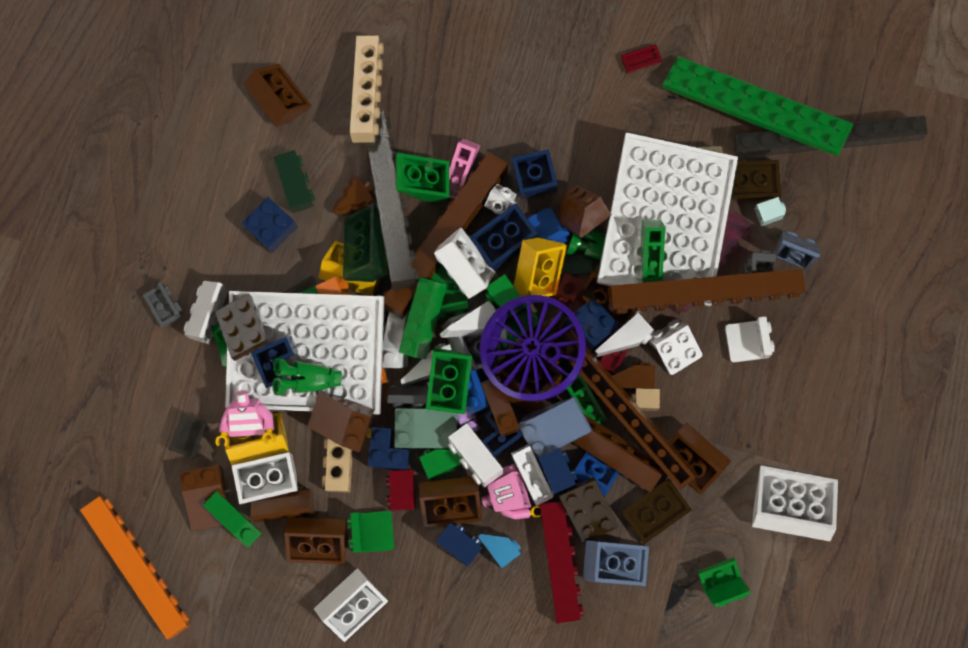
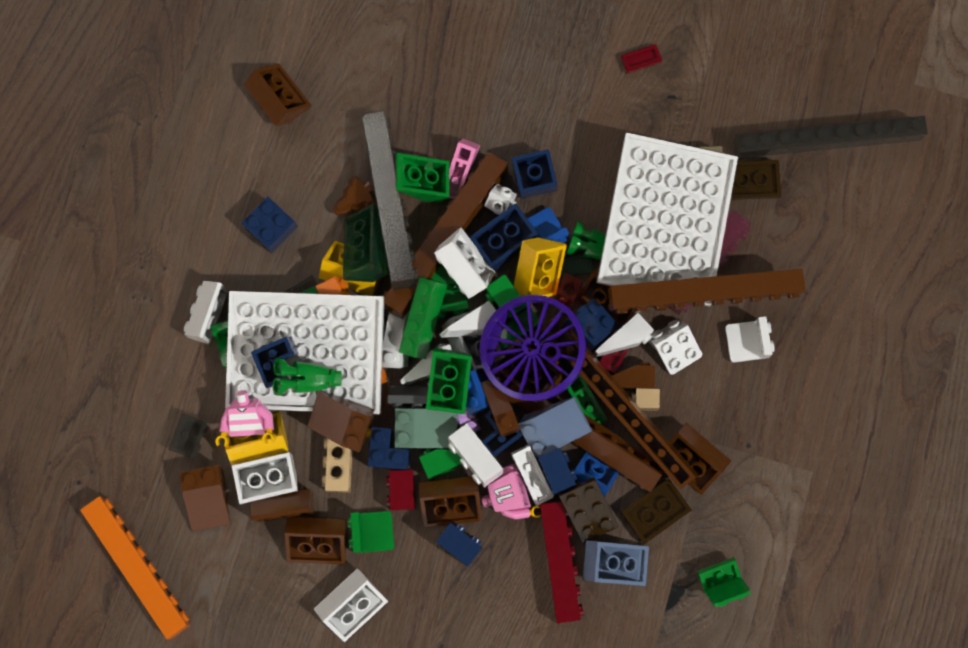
(162, 306): dark grey bracket -> none
(232, 519): green slope -> none
(241, 327): dark brown plate -> none
(294, 181): clear green brick -> none
(360, 130): tan brick -> none
(501, 548): dark azure slope -> none
(582, 211): reddish brown slope -> none
(652, 250): green slope -> none
(758, 106): green plate -> none
(763, 261): dark grey bracket -> none
(770, 211): light aqua brick -> none
(795, 503): white slope -> none
(797, 250): sand blue slope -> none

